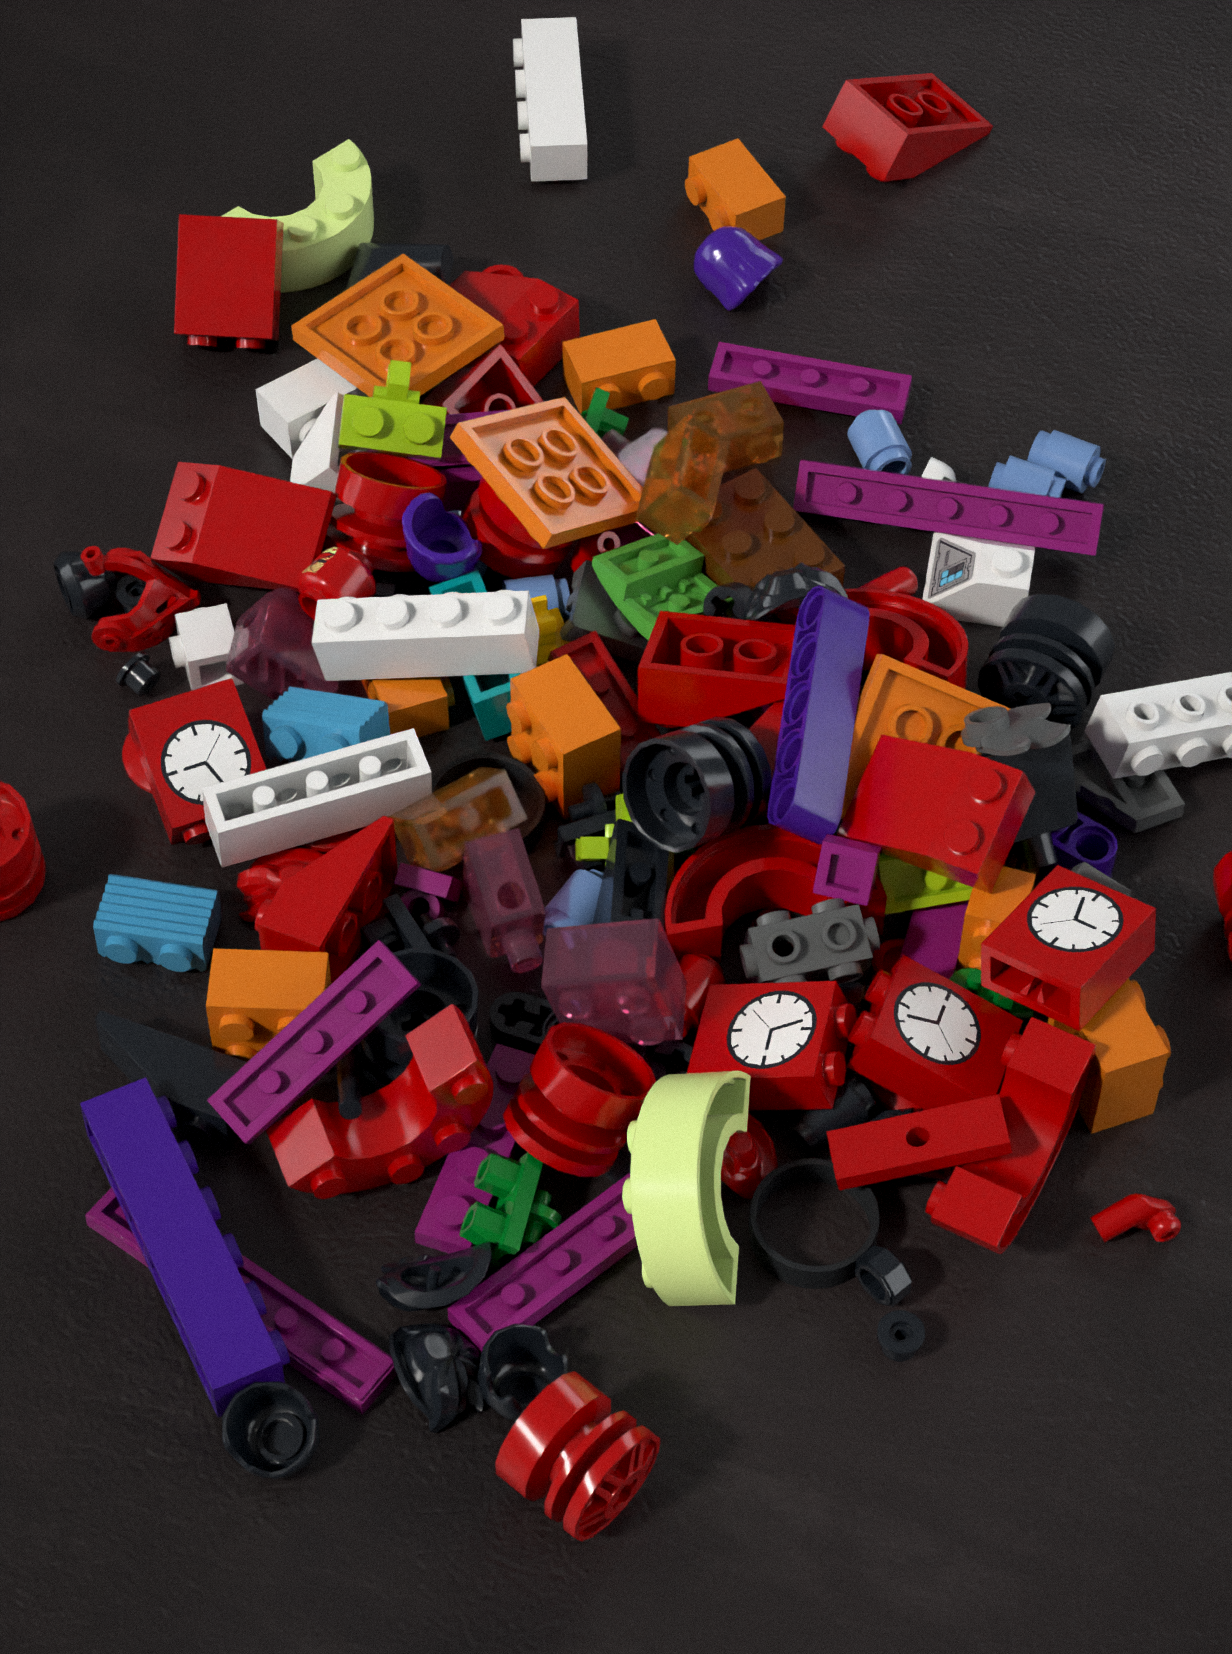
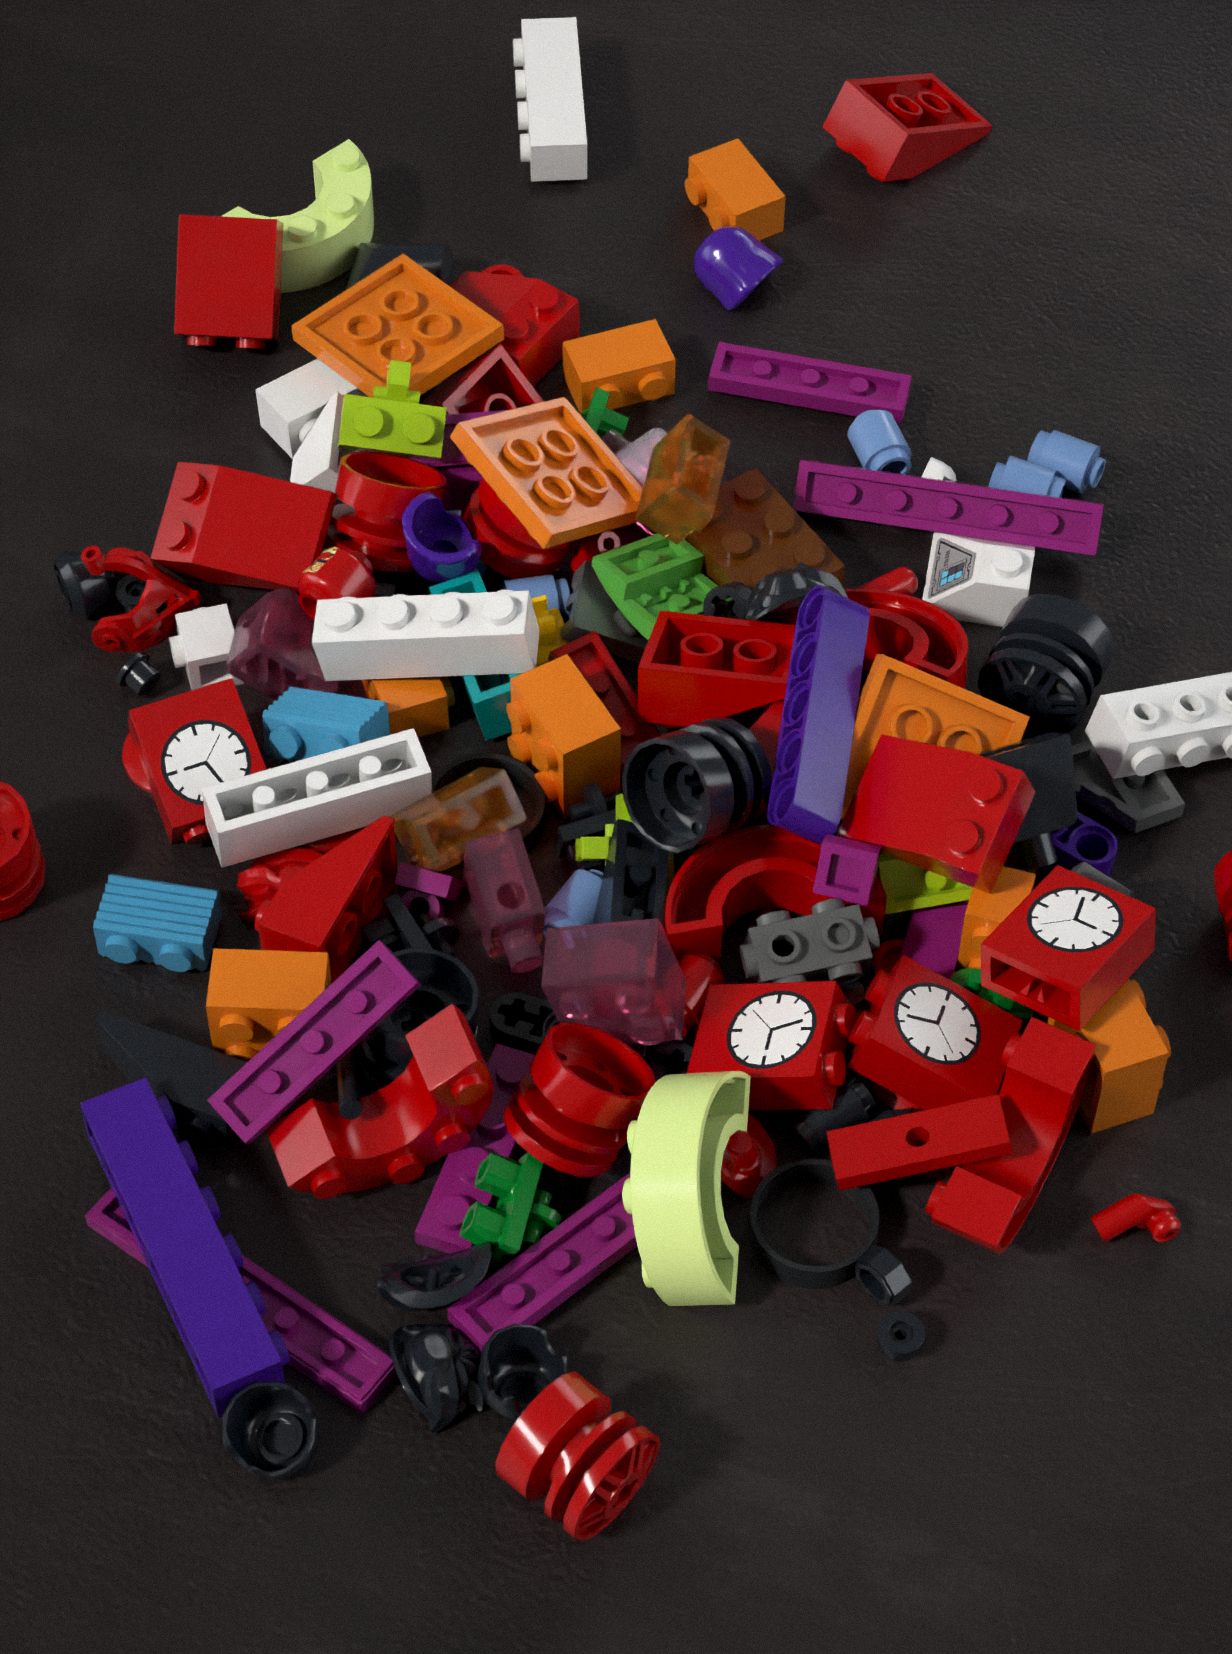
(743, 417): clear orange brick -> none
(1012, 731): dark grey plate -> none

